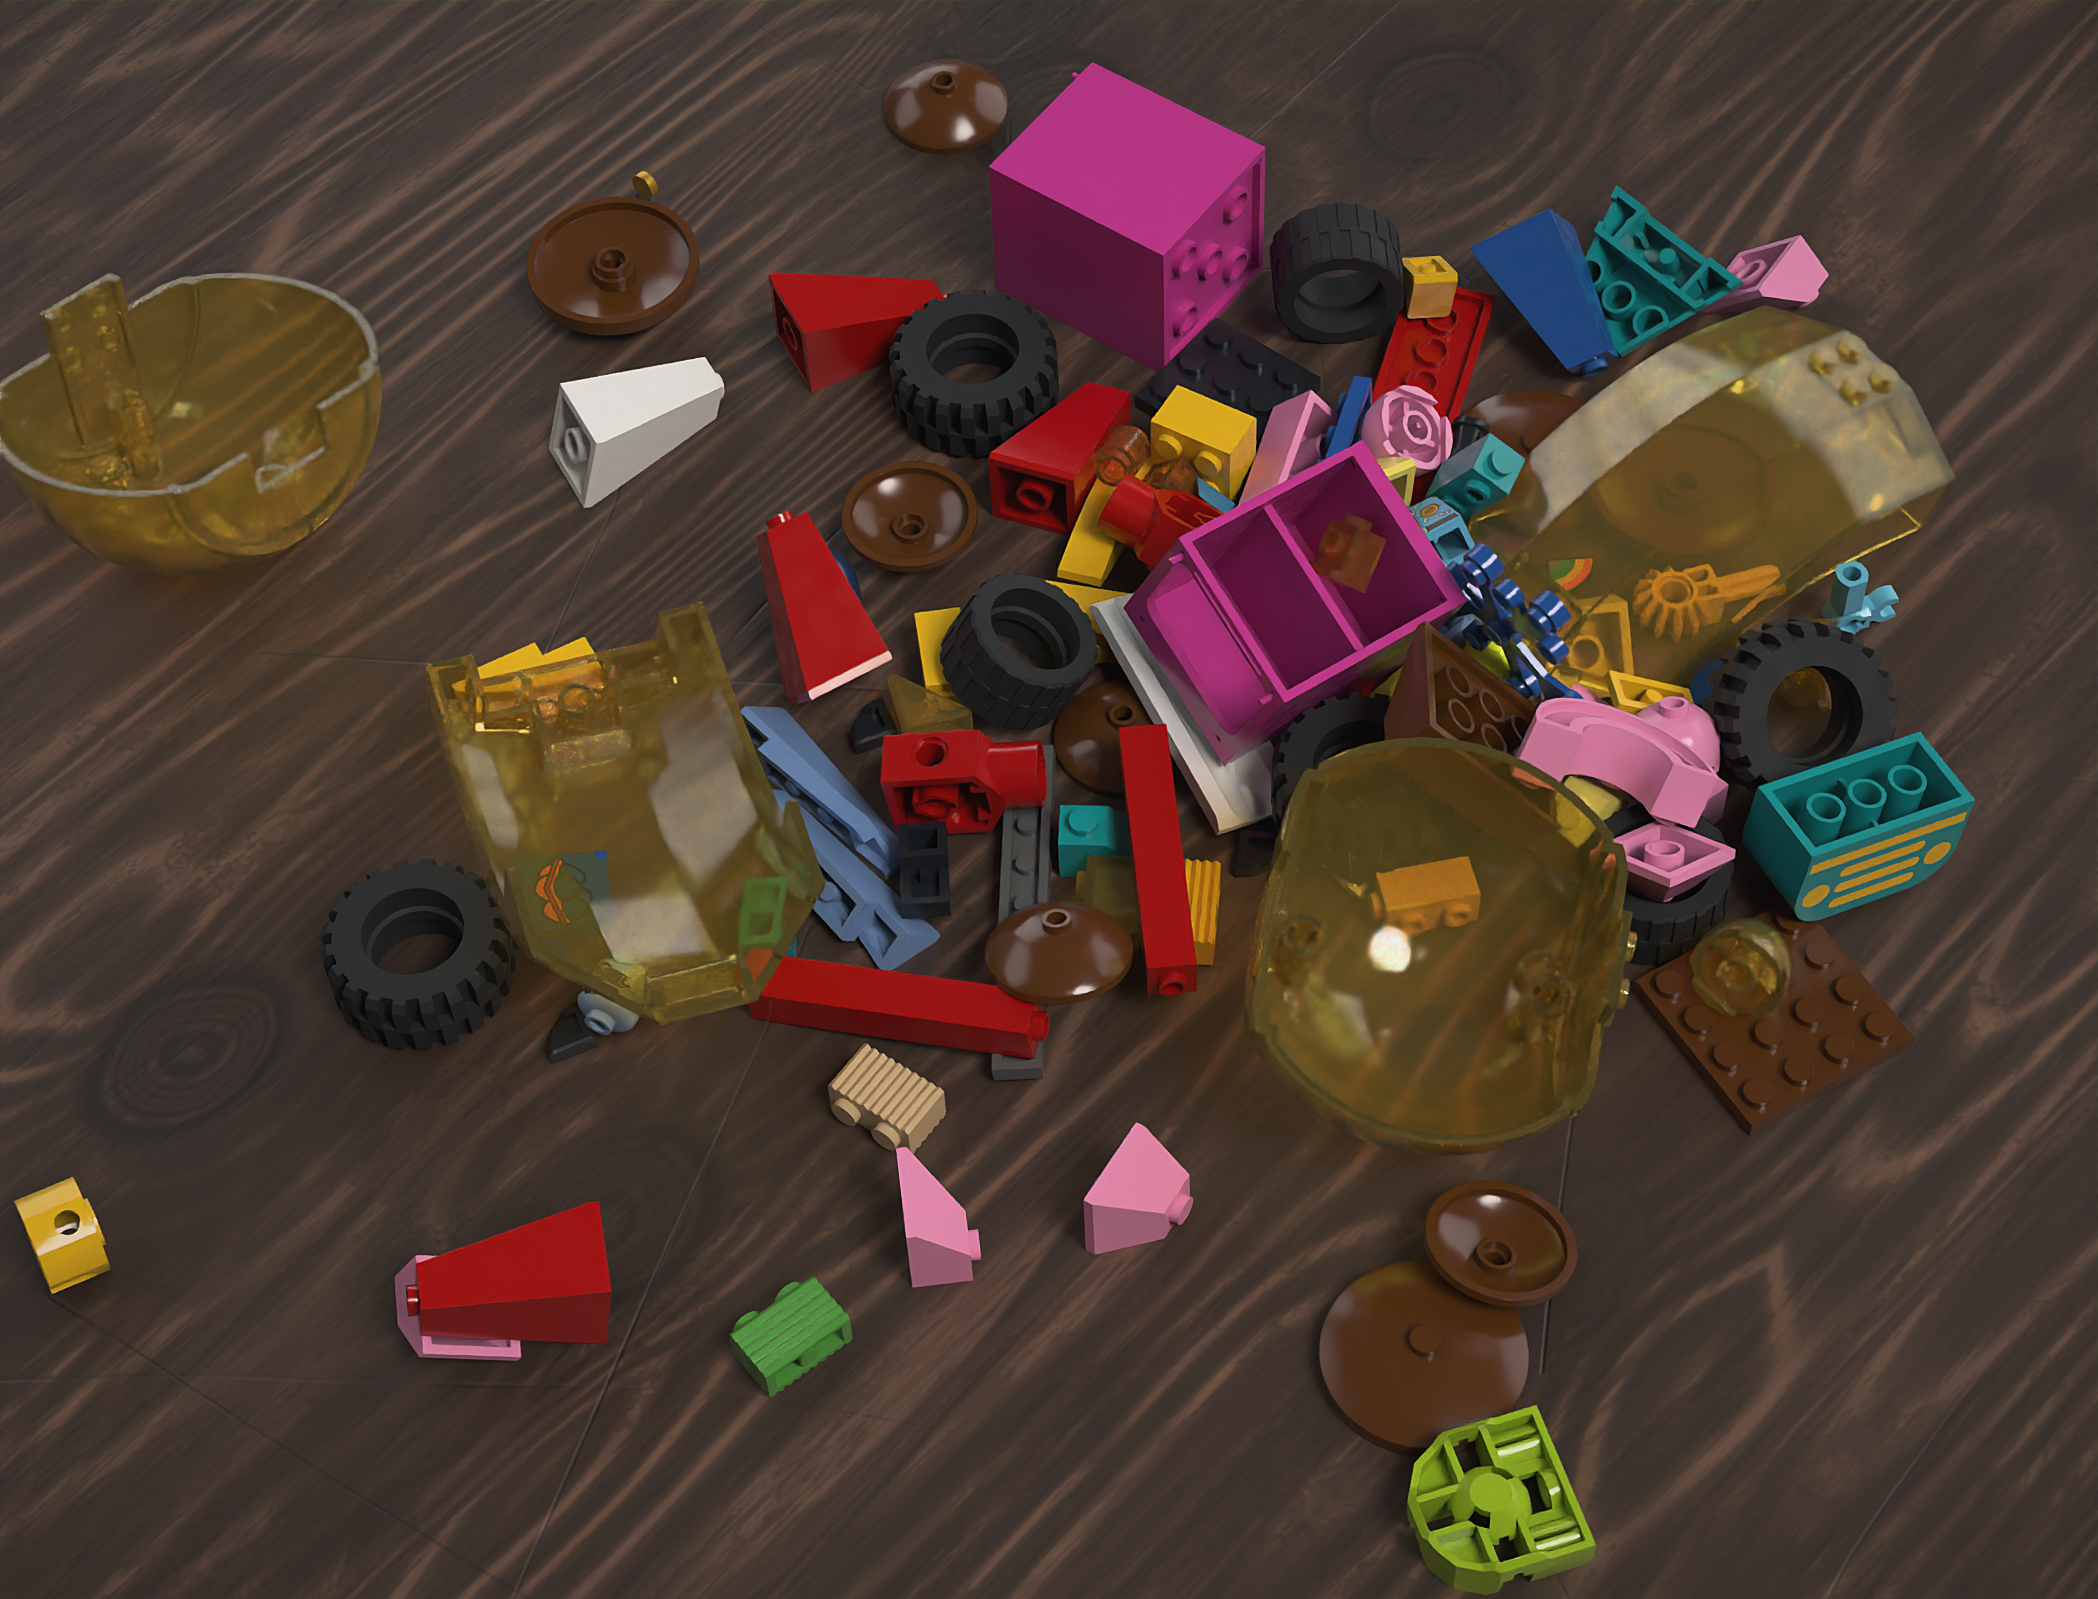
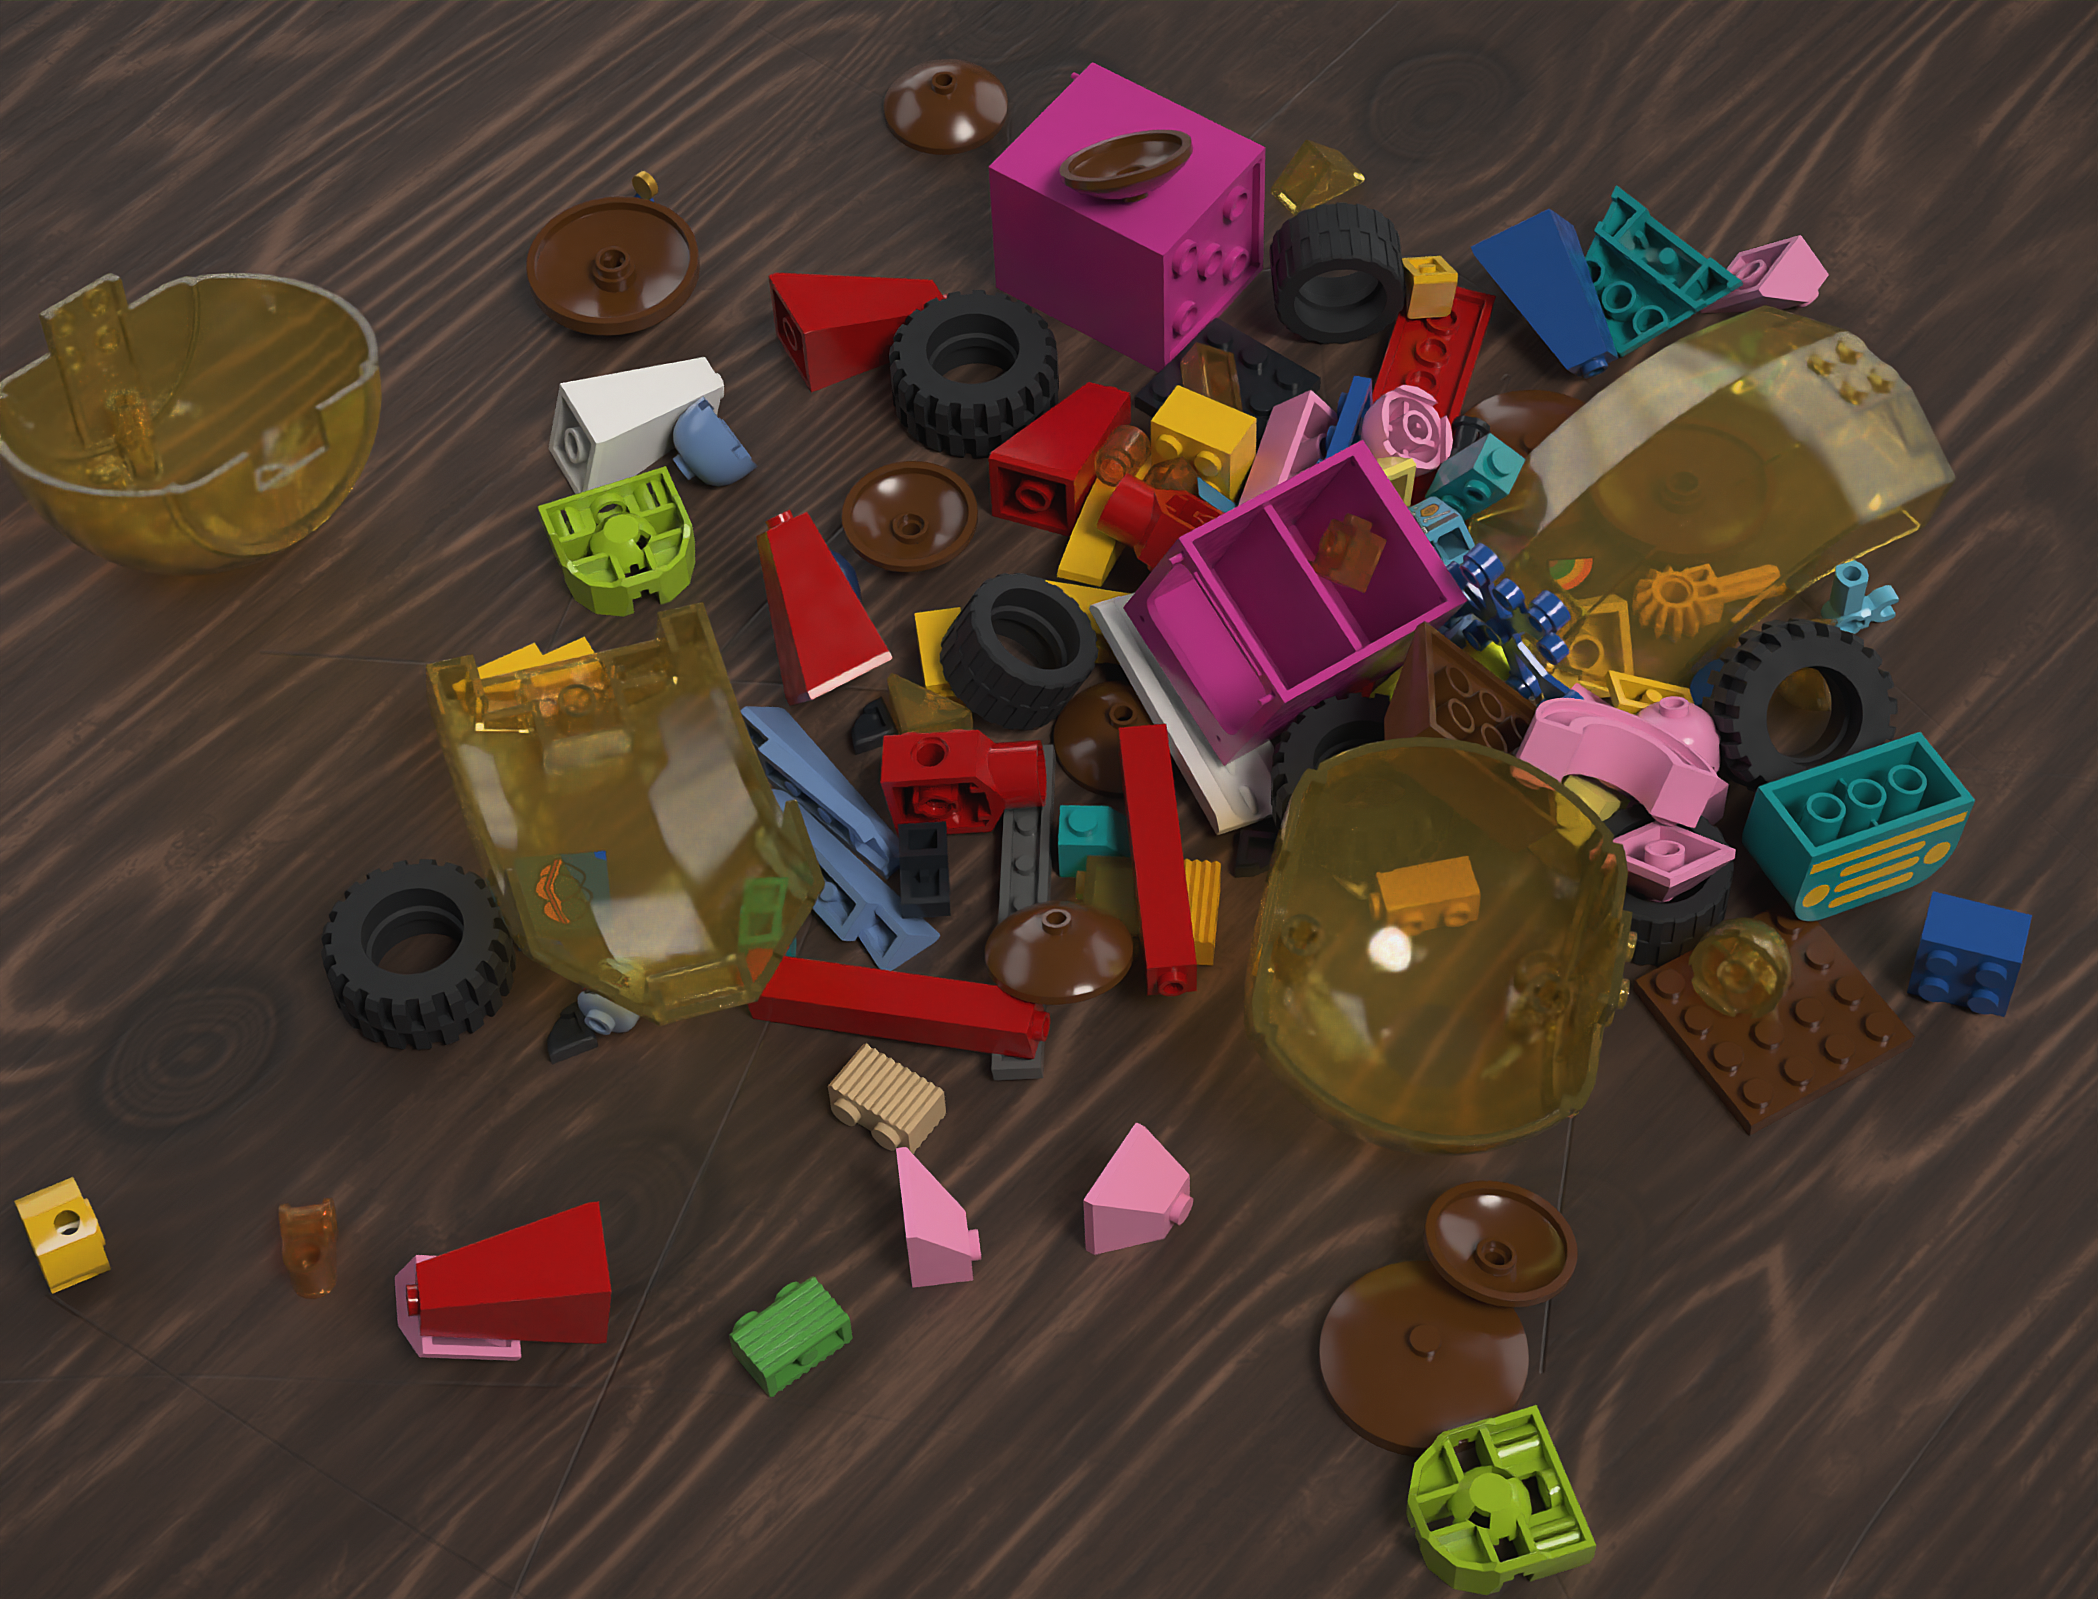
(308, 1239): none -> clear orange piece
(600, 555): none -> lime connector
(709, 447): none -> medium blue cylinder
(1127, 164): none -> reddish brown dish
(1212, 374): none -> clear orange slope
(1315, 177): none -> clear yellow slope
(1969, 954): none -> blue brick

